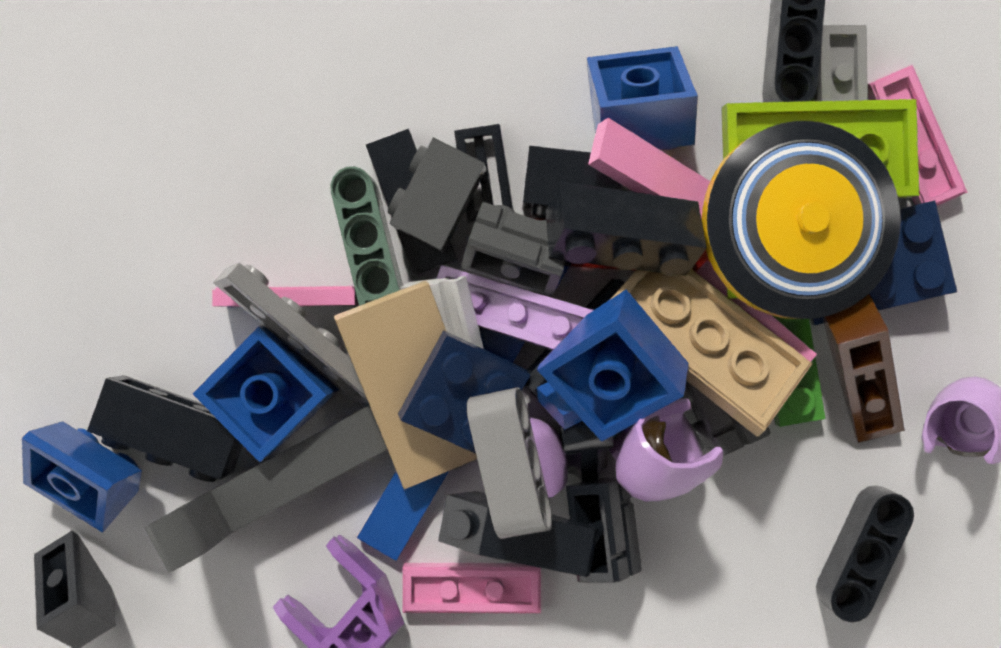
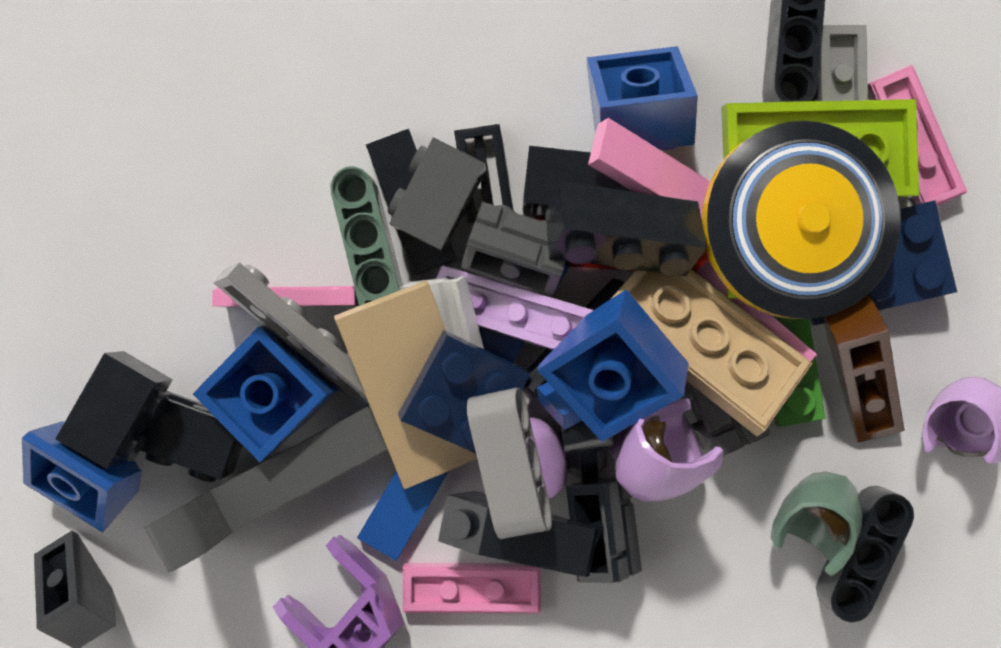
(115, 409): none -> black brick
(824, 513): none -> sand green piece

